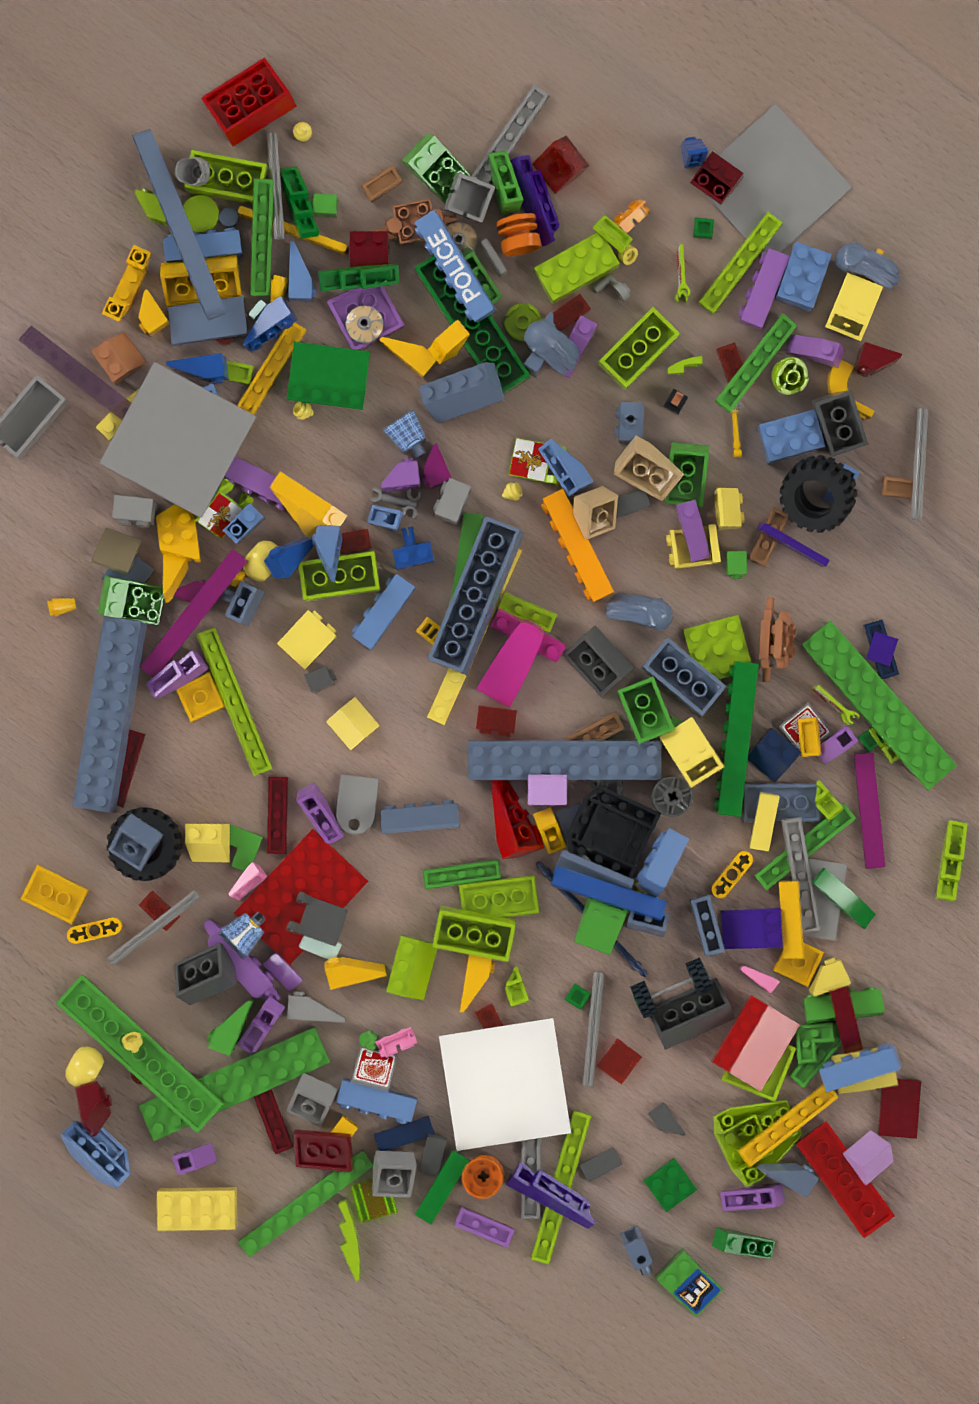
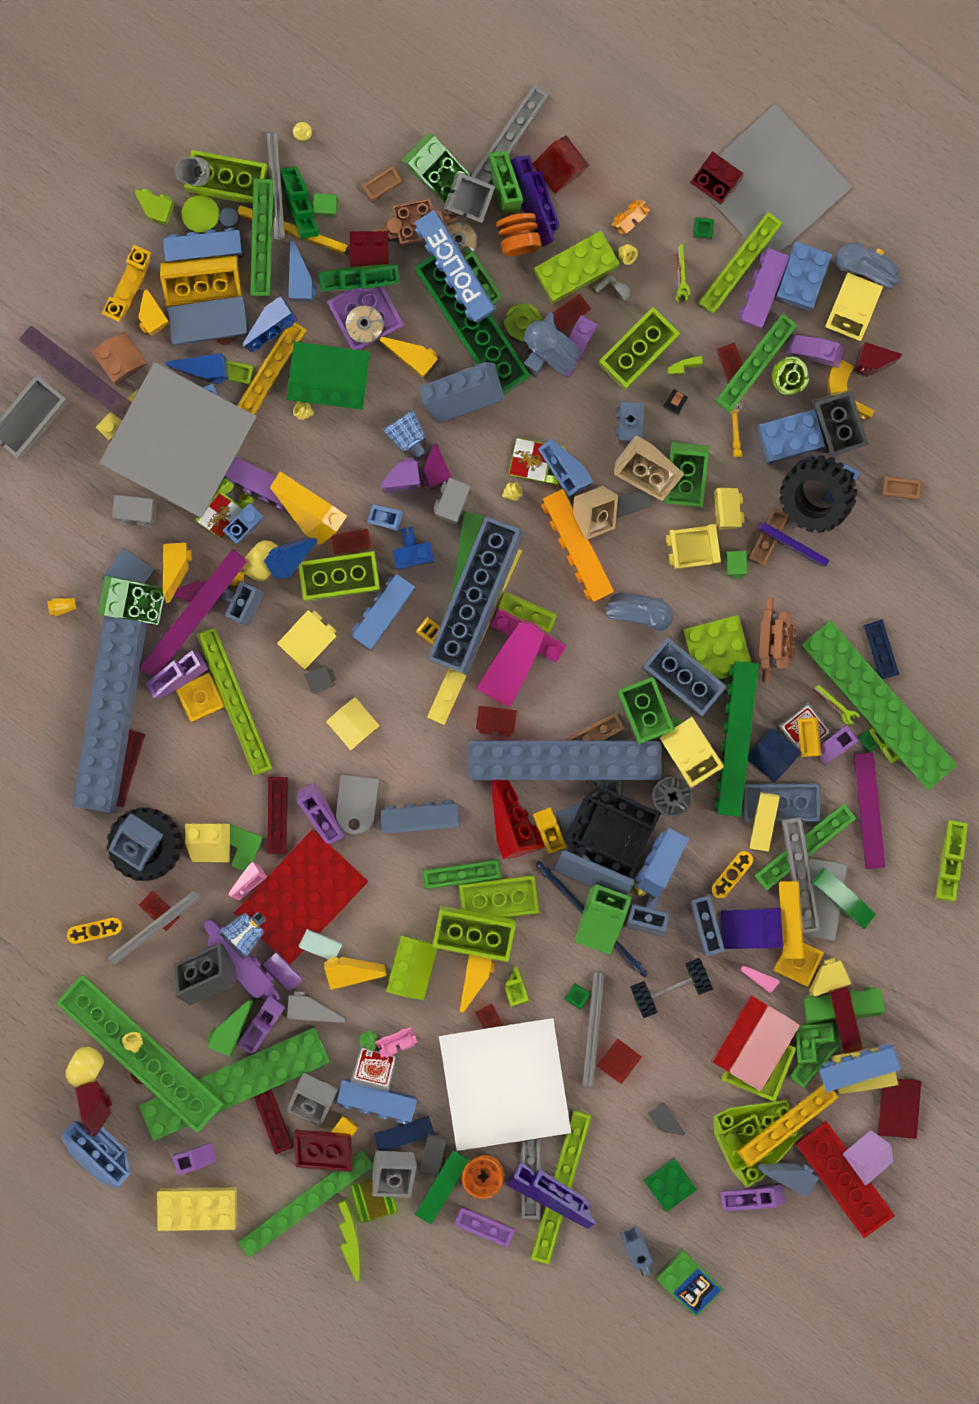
(54, 894): yellow tile -> none
(116, 551): dark tan slope -> none
(178, 533): yellow wing -> none
(179, 224): sand blue beam -> none
(249, 102): red slope -> none
(257, 310): light aqua tile -> none
(278, 287): yellow cone -> none
(319, 921): dark grey flag -> none
(328, 547): medium blue slope -> none
(410, 503): light grey bar -> none
(449, 342): yellow slope -> none
(493, 257): light grey tile -> none
(547, 789): lavender slope -> none
(598, 661): dark grey slope -> none
(600, 1164): dark grey tile -> none
(608, 893): blue tile -> none
(612, 233): lime tile -> none
(691, 1014): dark grey slope -> none
(693, 152): blue slope -> none
(693, 530): medium lavender slope -> none
(743, 1243): green slope -> none
(826, 802): lime slope -> none
(882, 648): dark purple sticker -> none
(919, 464): light grey axle -> none

